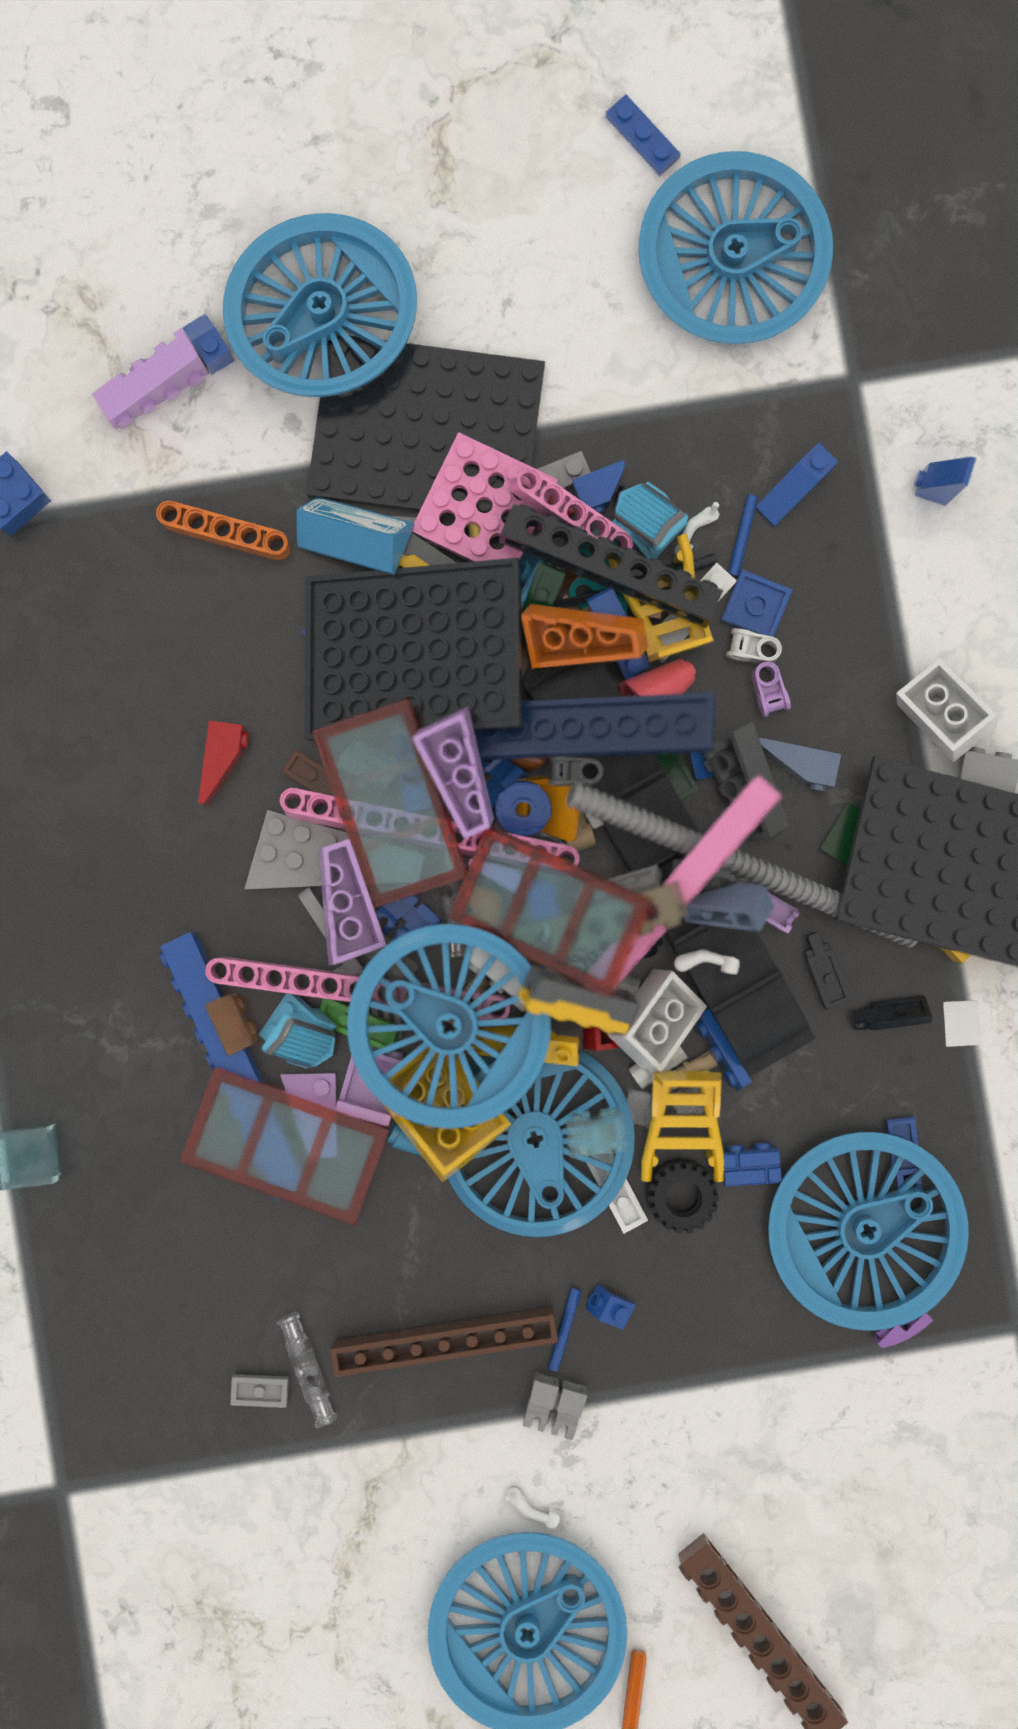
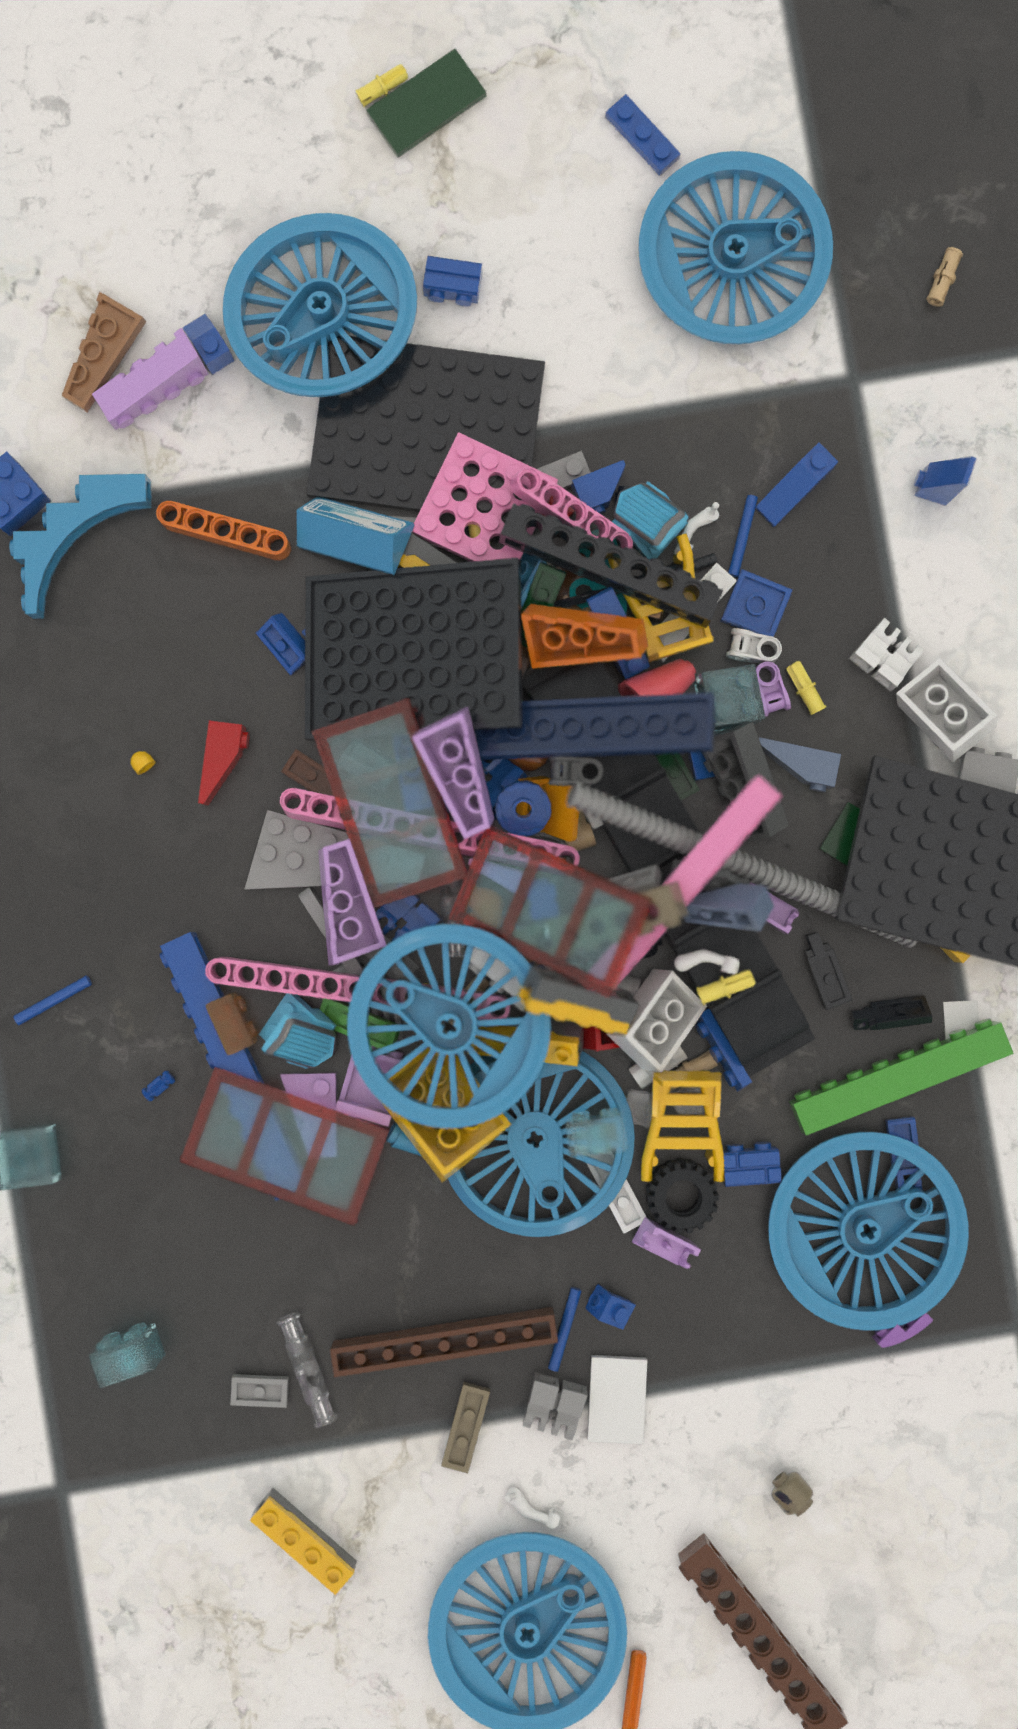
(52, 1000): none -> blue bar
(65, 522): none -> dark azure arch
(105, 345): none -> medium nougat wing
(126, 1354): none -> clear light blue brick
(142, 762): none -> yellow hinge
(158, 1086): none -> blue piece
(283, 642): none -> blue slope
(303, 1541): none -> yellow piece
(381, 85): none -> light yellow axle
(426, 103): none -> dark green tile
(452, 280): none -> blue brick
(465, 1427): none -> dark tan plate
(617, 1399): none -> white tile
(665, 1243): none -> lavender hinge
(726, 986): none -> light yellow axle
(736, 695): none -> clear light blue brick
(792, 1493): none -> dark tan head
(805, 687): none -> light yellow axle
(874, 653): none -> white legs
(901, 1076): none -> bright green brick
(944, 276): none -> tan pin

